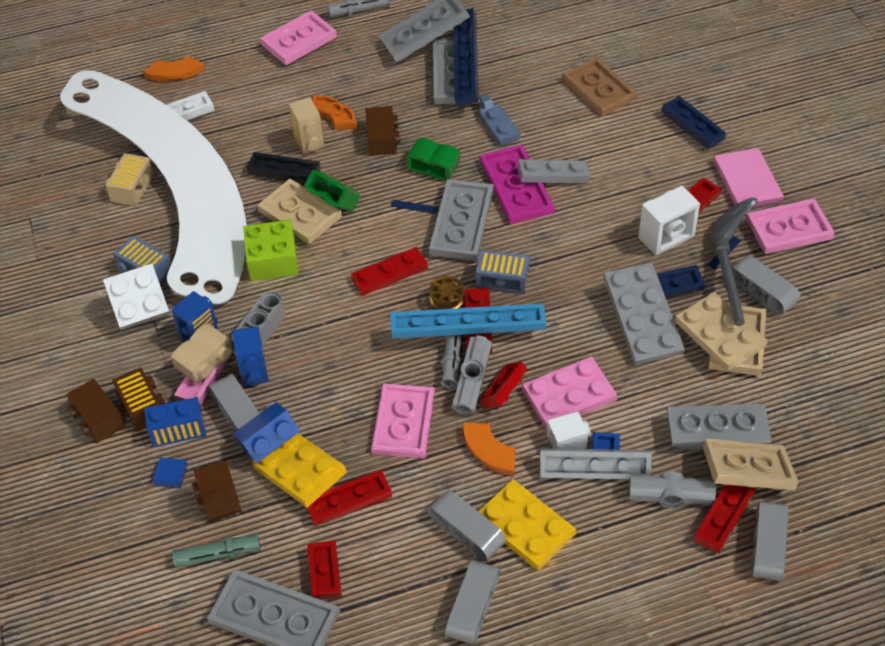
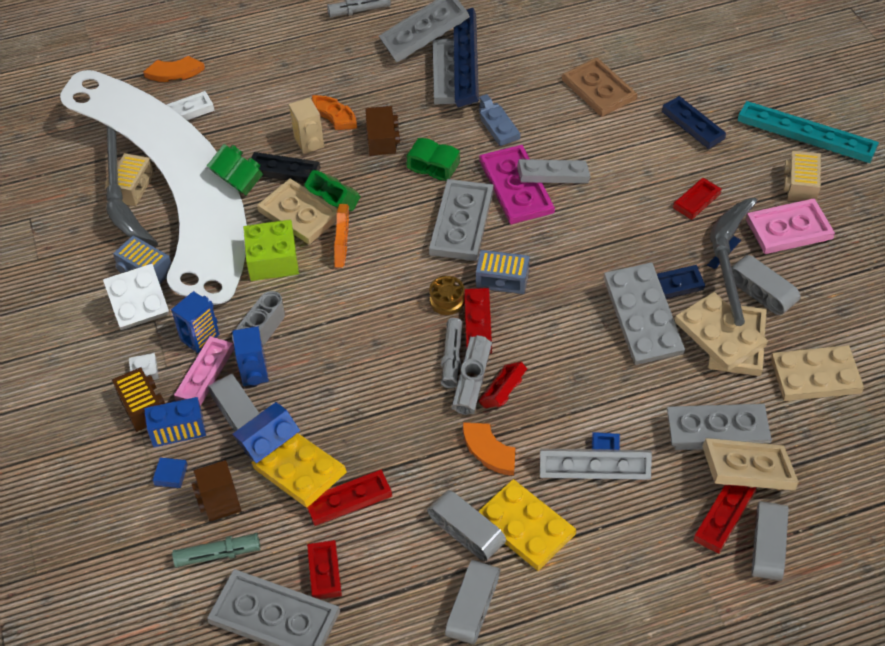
(95, 411): reddish brown brick -> none
(116, 209): none -> dark grey piece
(147, 362): none -> white plate
(201, 353): tan brick -> none
(235, 169): none -> green brick
(298, 37): bright pink plate -> none
(341, 238): none -> orange tile
(389, 271): red plate -> none
(403, 421): bright pink tile -> none
(414, 206): dark blue piece -> none
(467, 321): dark azure plate -> none
(568, 432): white brick -> none
(569, 390): bright pink plate -> none
(668, 220): white brick -> none
(672, 489): light grey piece -> none
(748, 177): bright pink tile -> none
(803, 176): none -> tan brick
(808, 131): none -> teal plate
(816, 373): none -> tan plate

